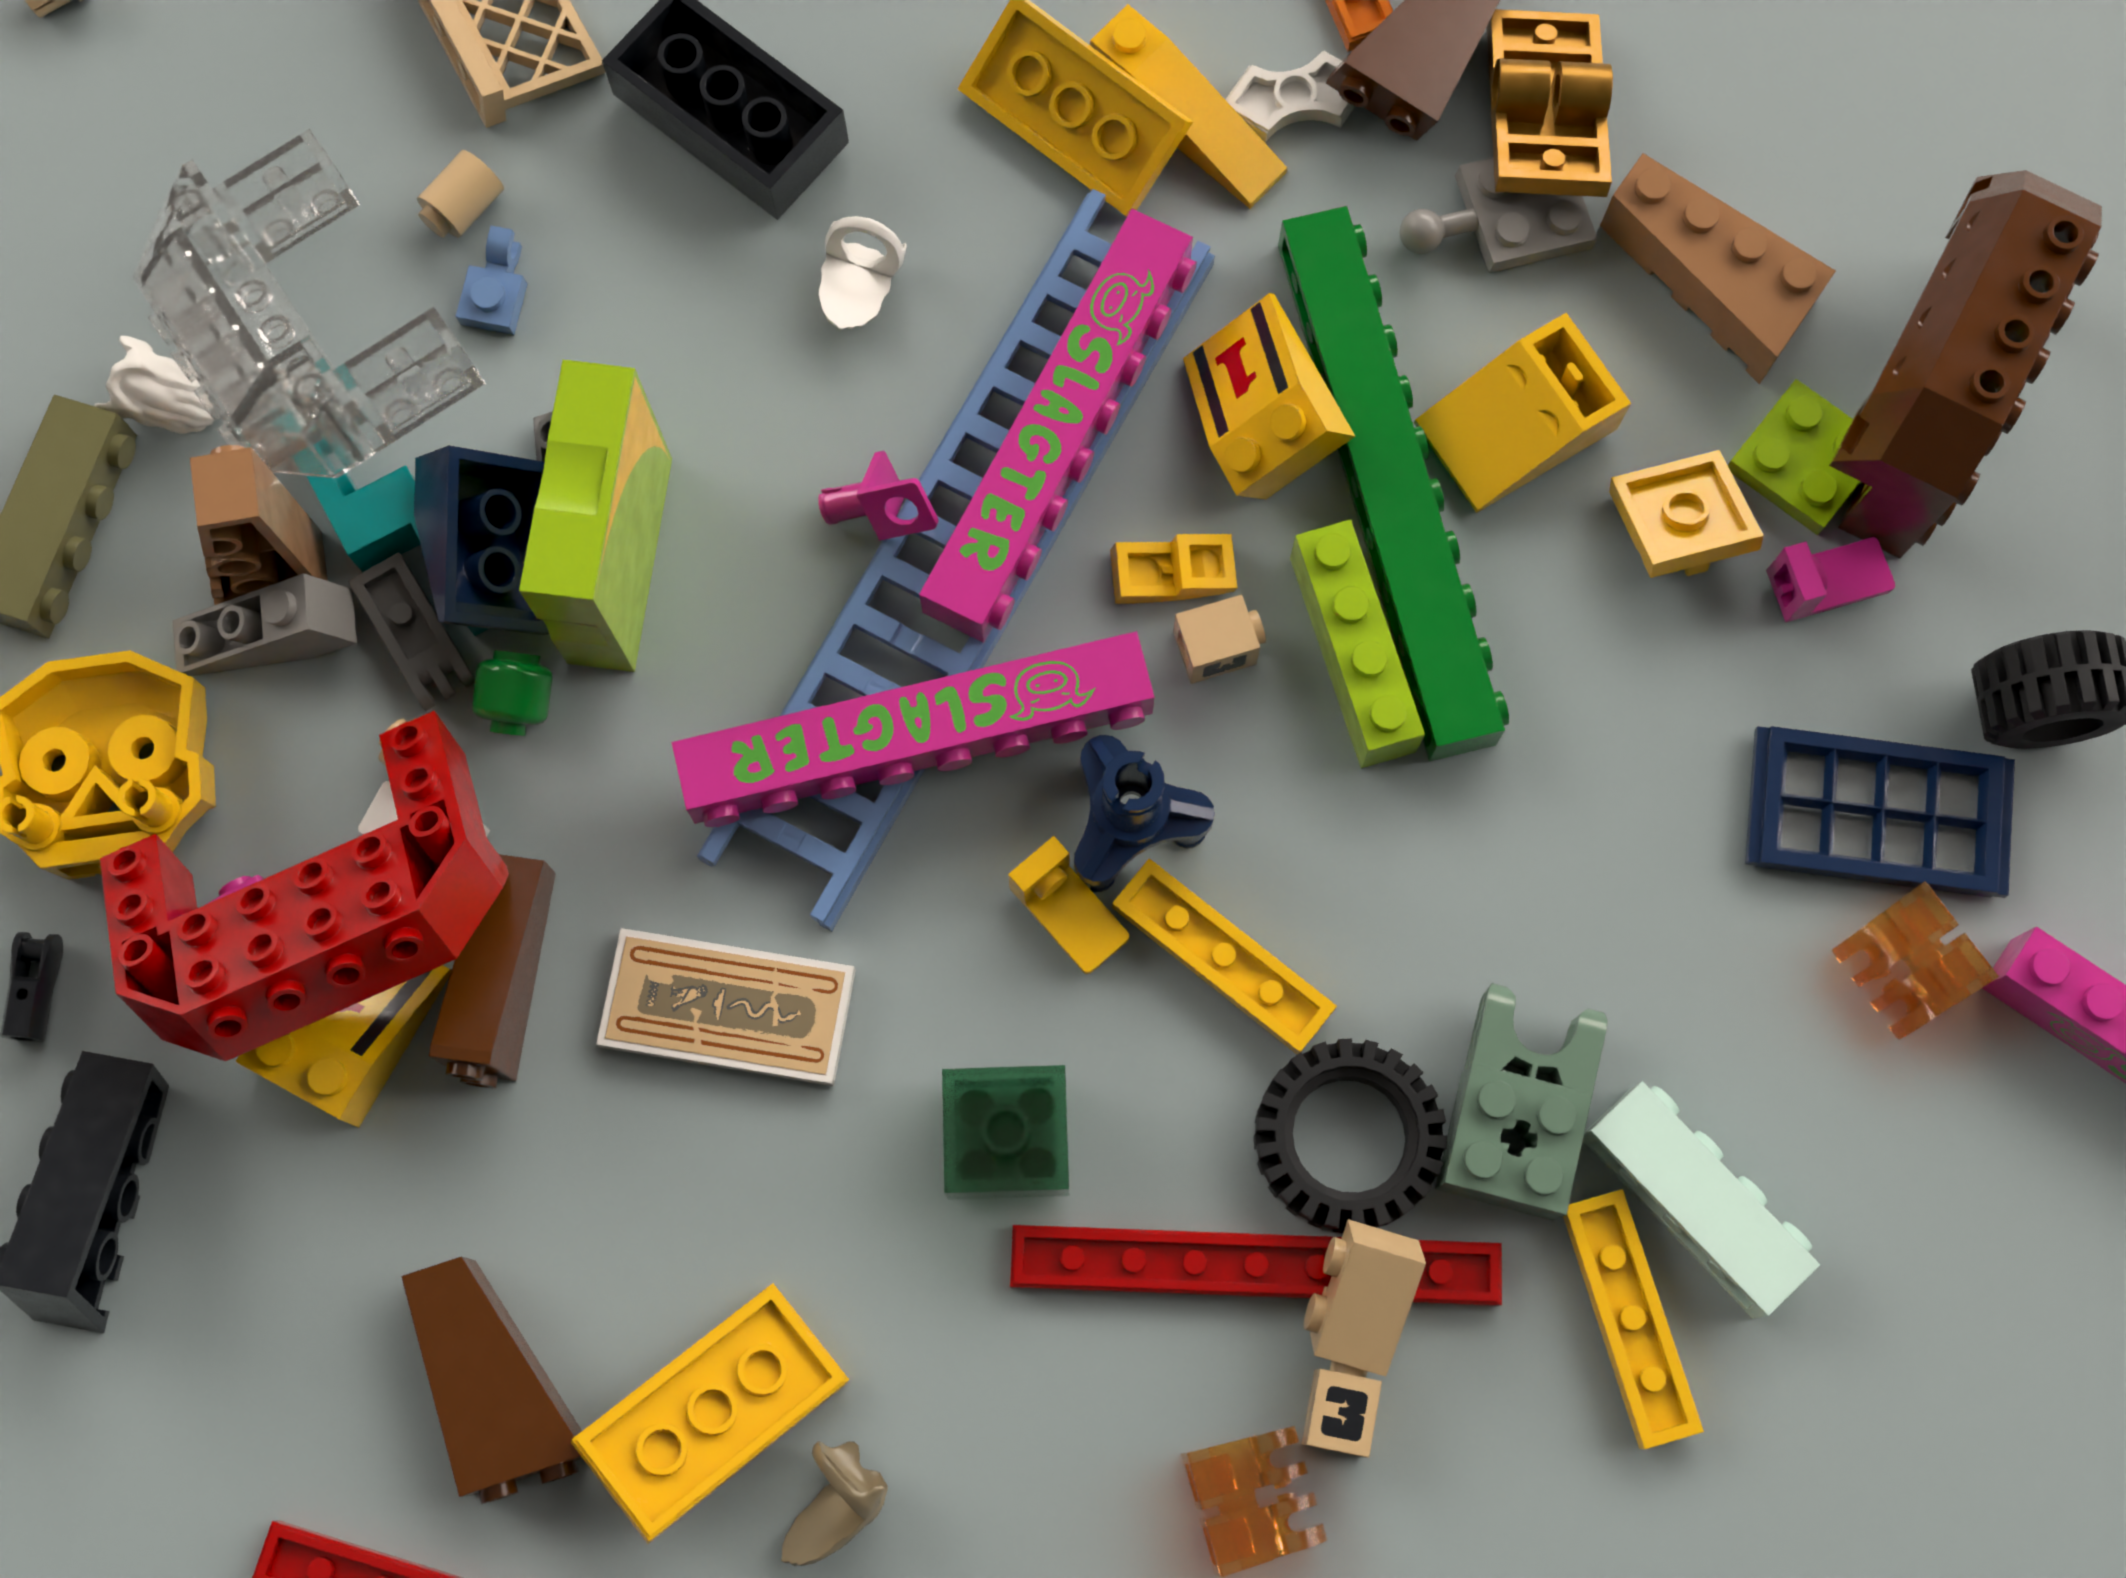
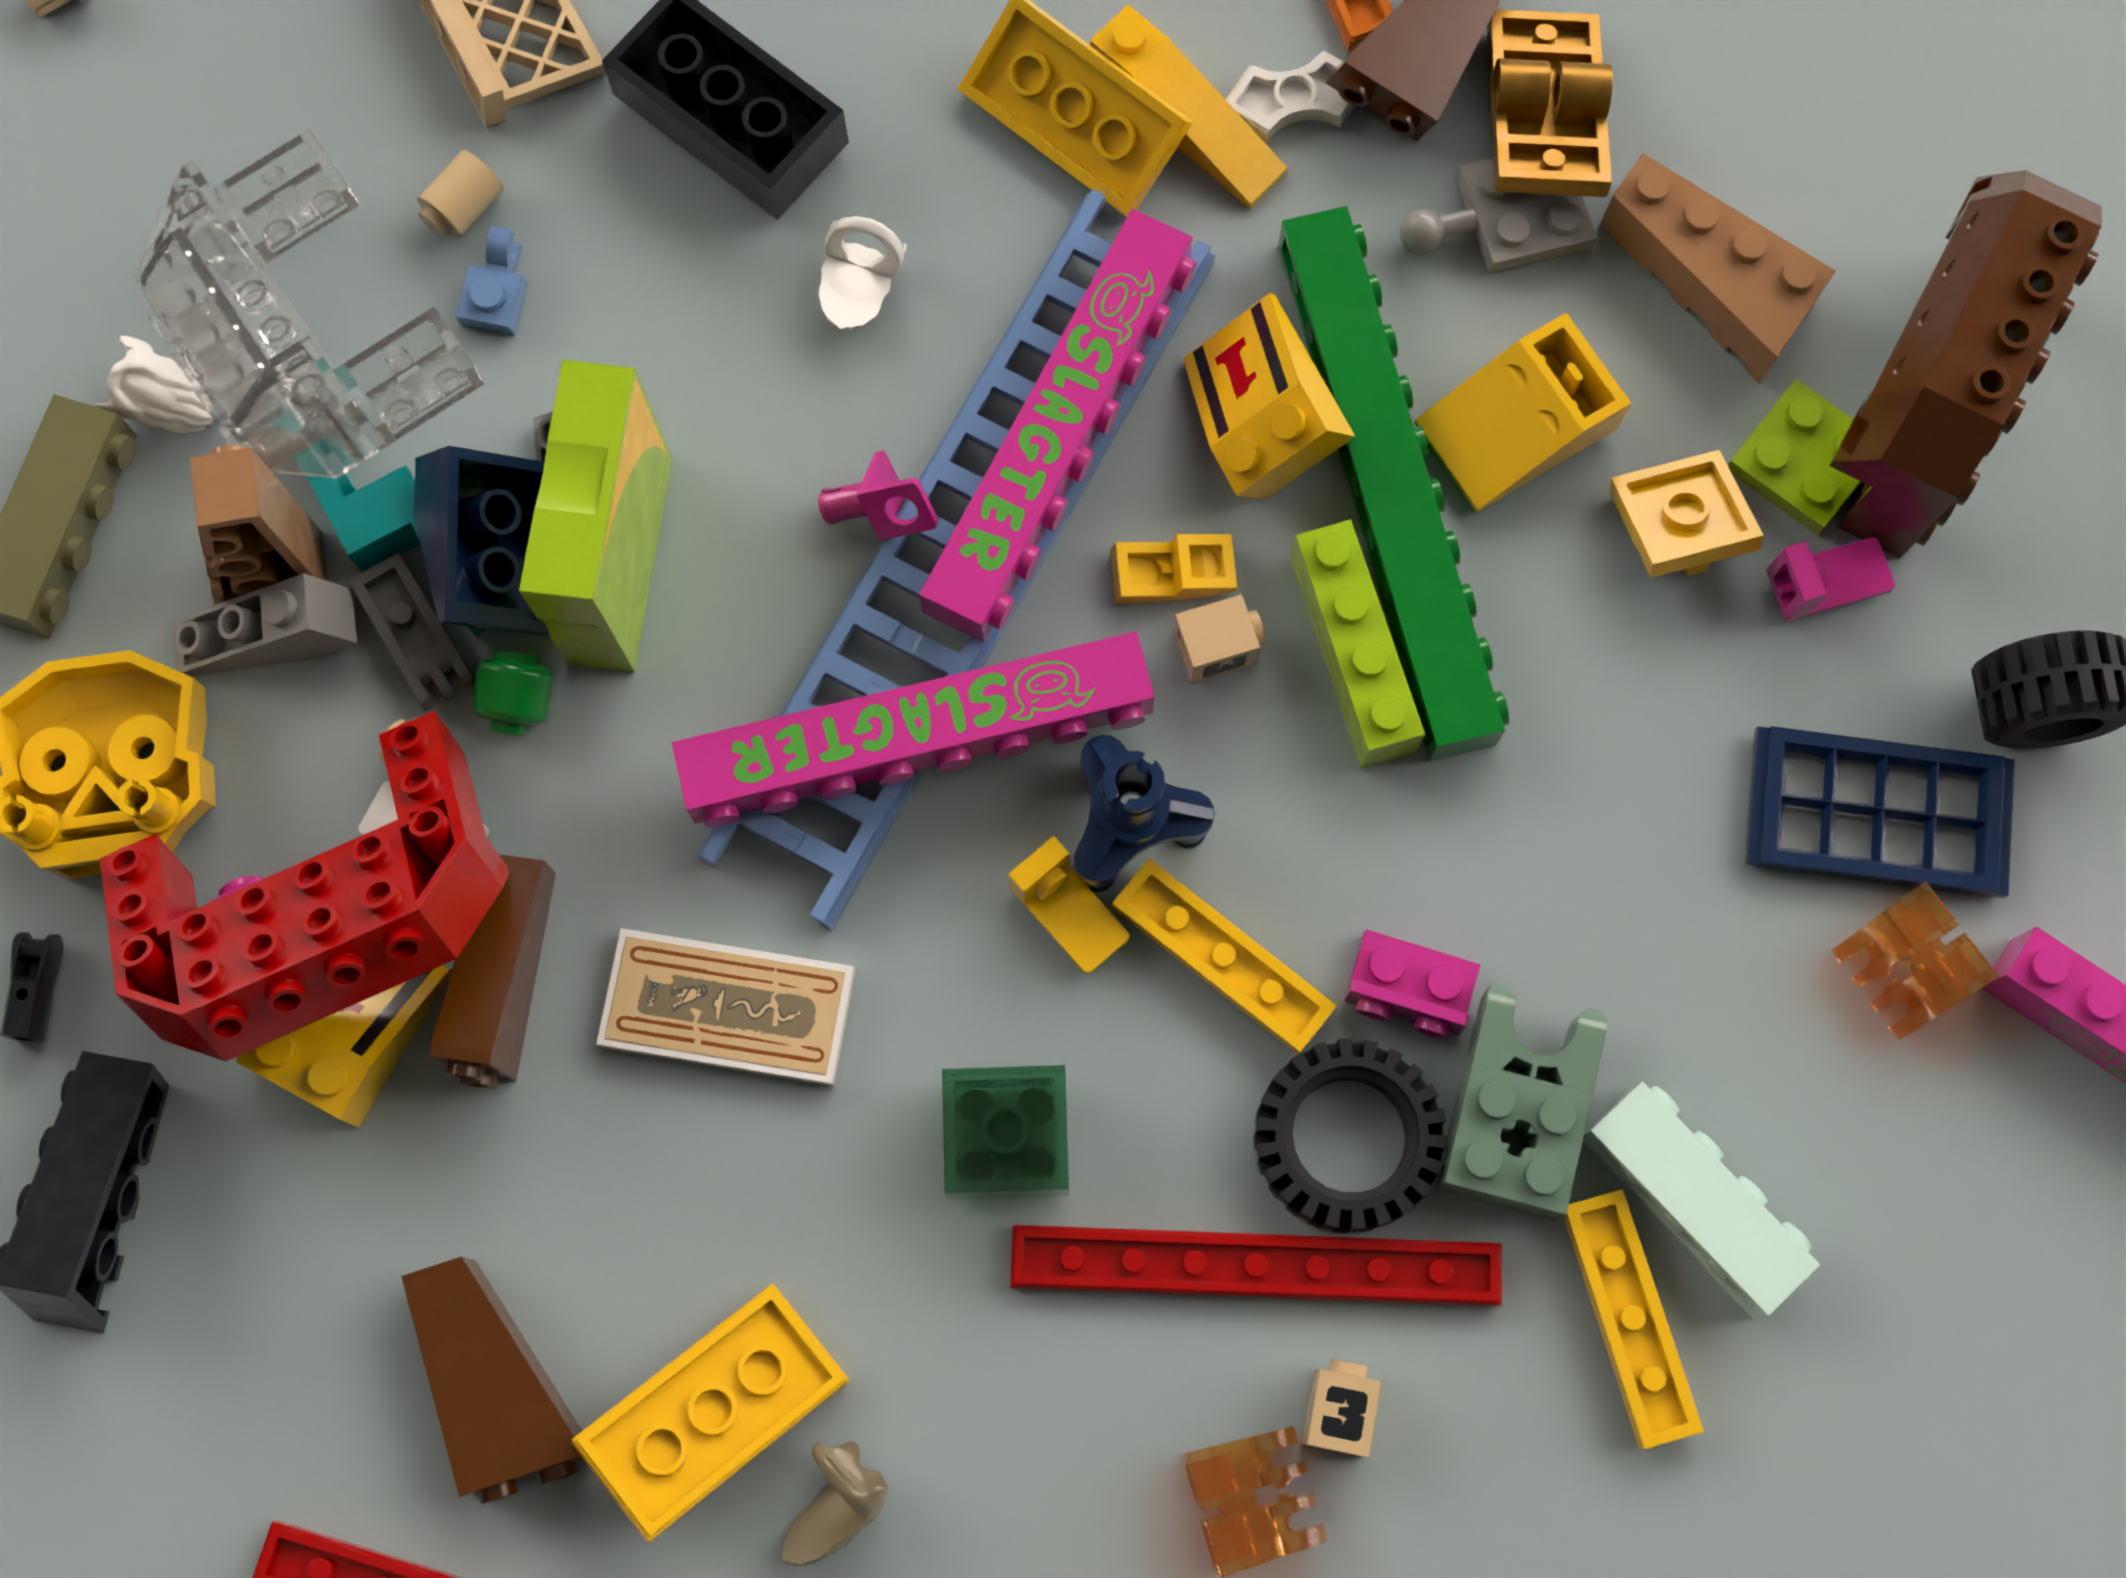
(1367, 1297): tan brick -> none
(1412, 985): none -> dark pink bracket

